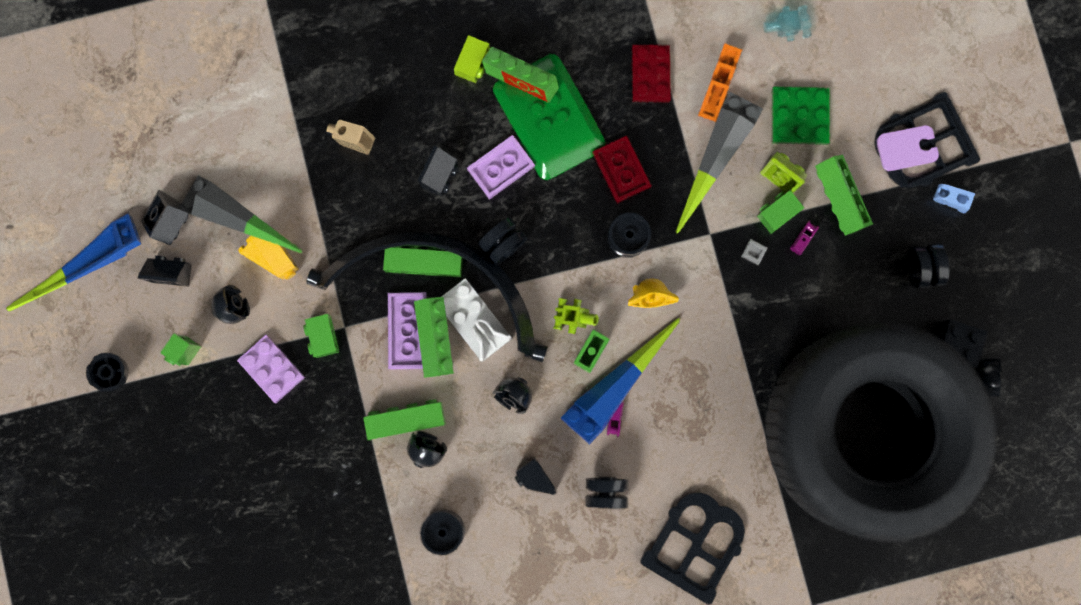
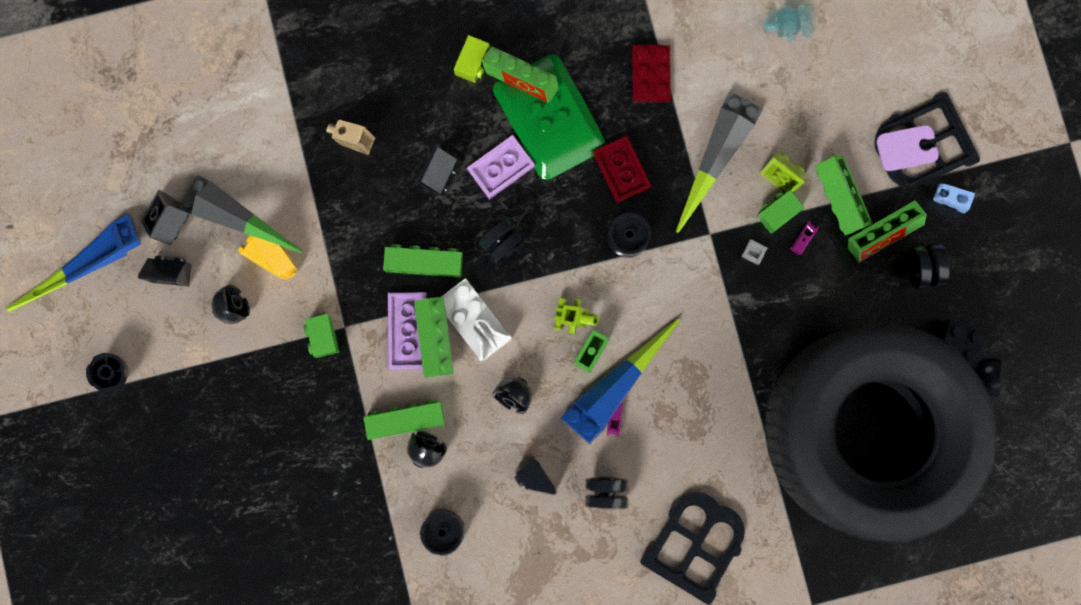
(180, 350): bright green brick -> none
(271, 368): lavender plate -> none
(507, 288): black panel -> none
(651, 294): yellow hat -> none
(720, 82): orange slope -> none
(801, 115): green plate -> none
(887, 231): none -> bright green brick

